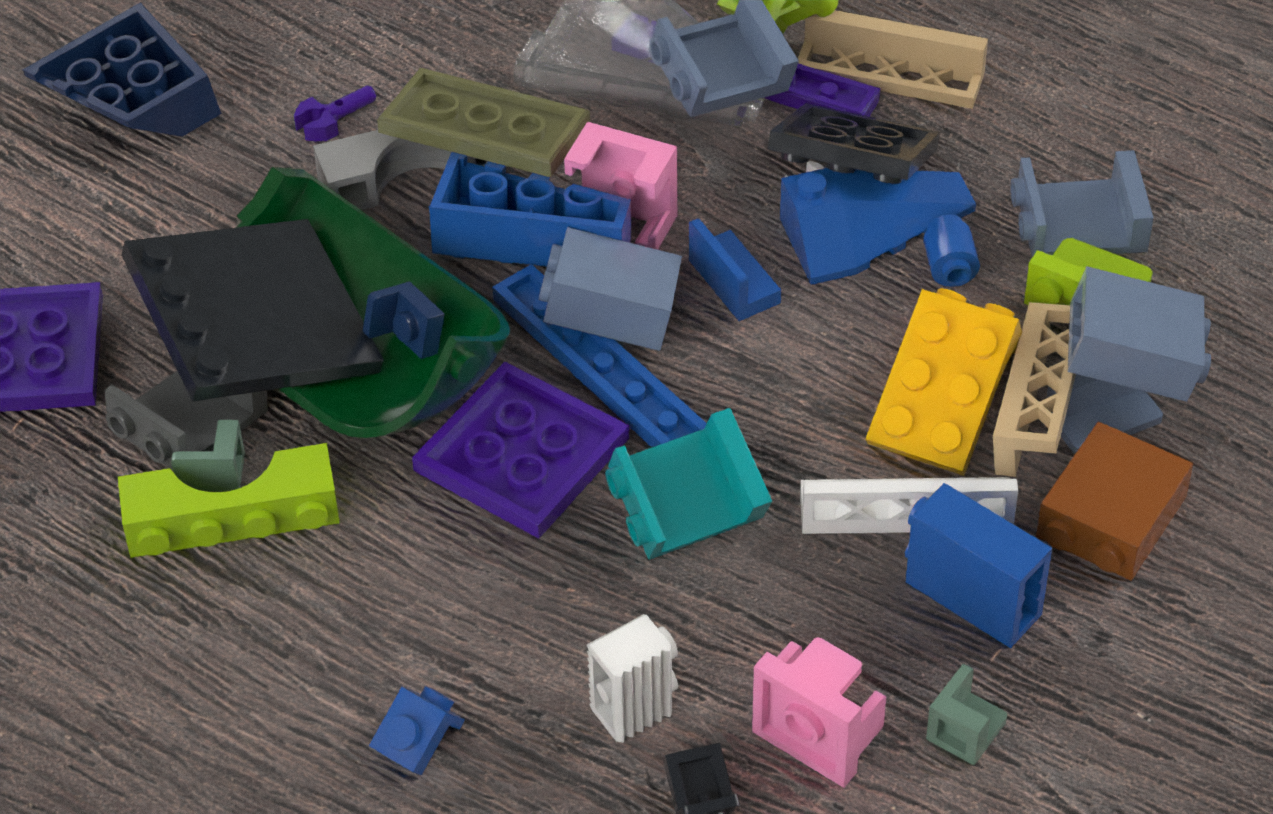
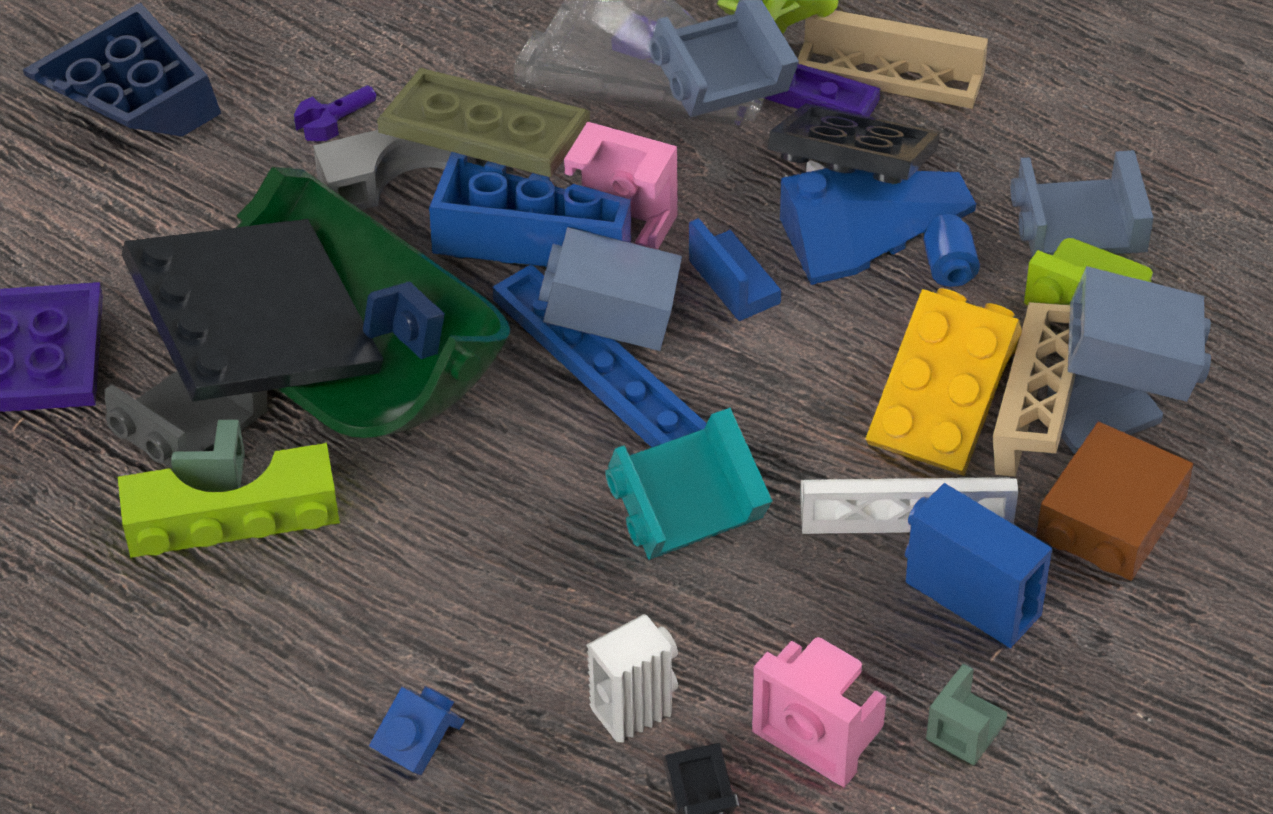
(521, 449): dark purple plate -> none

